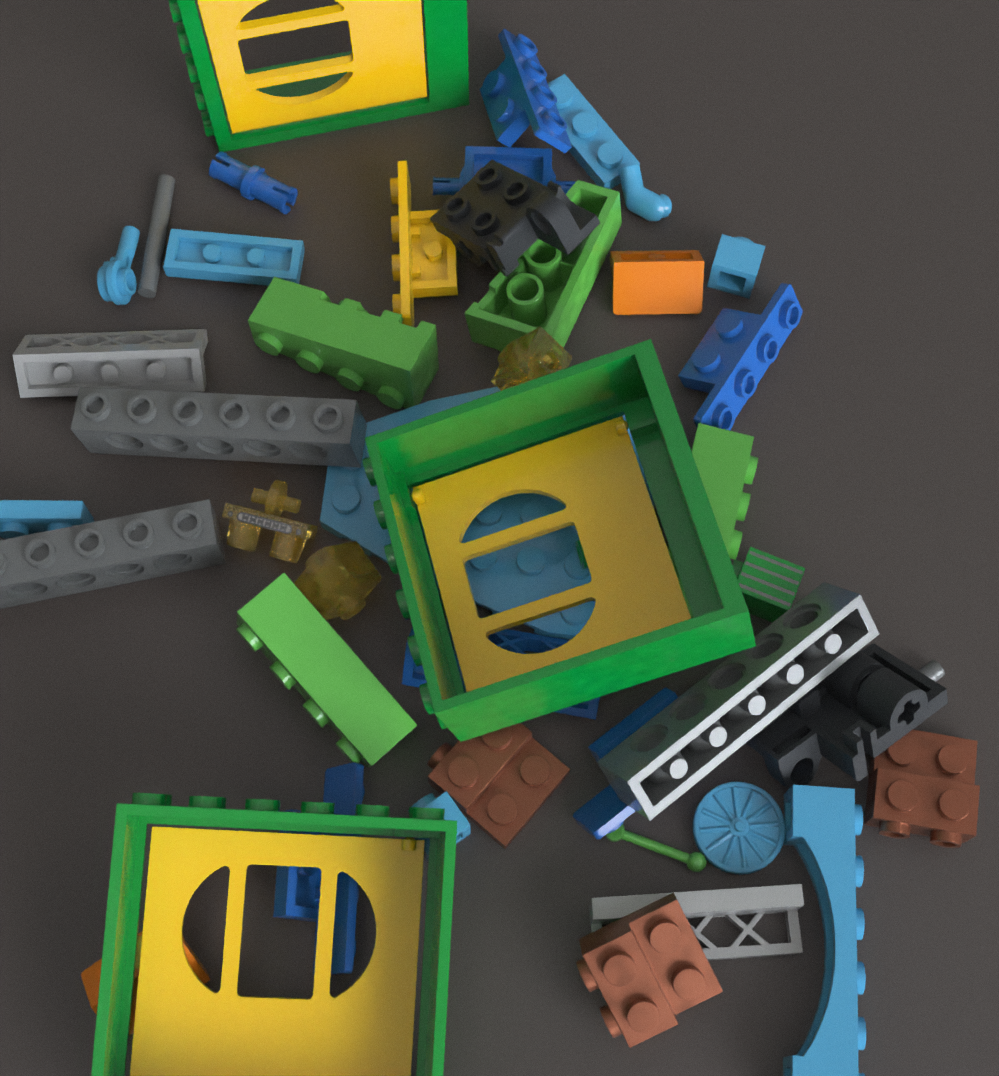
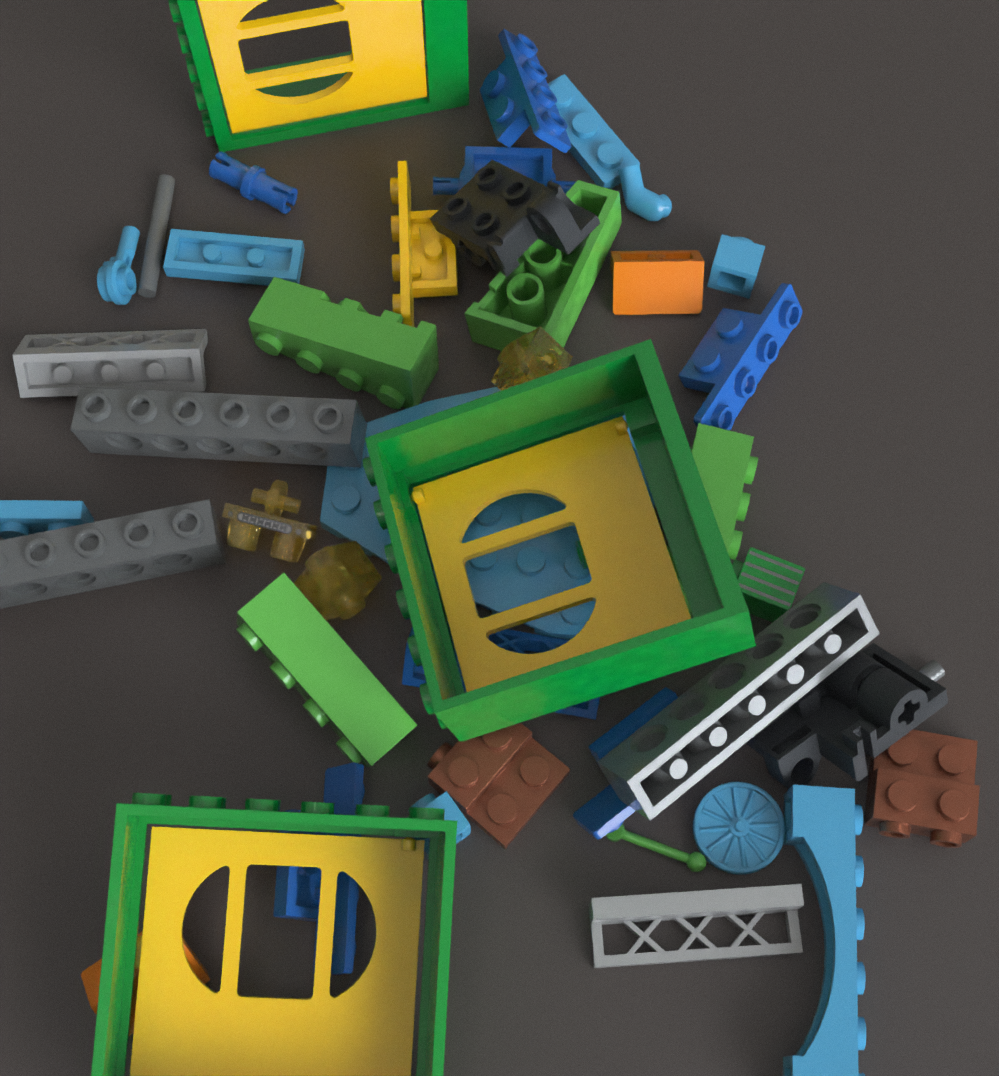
(647, 970): copper plate -> none

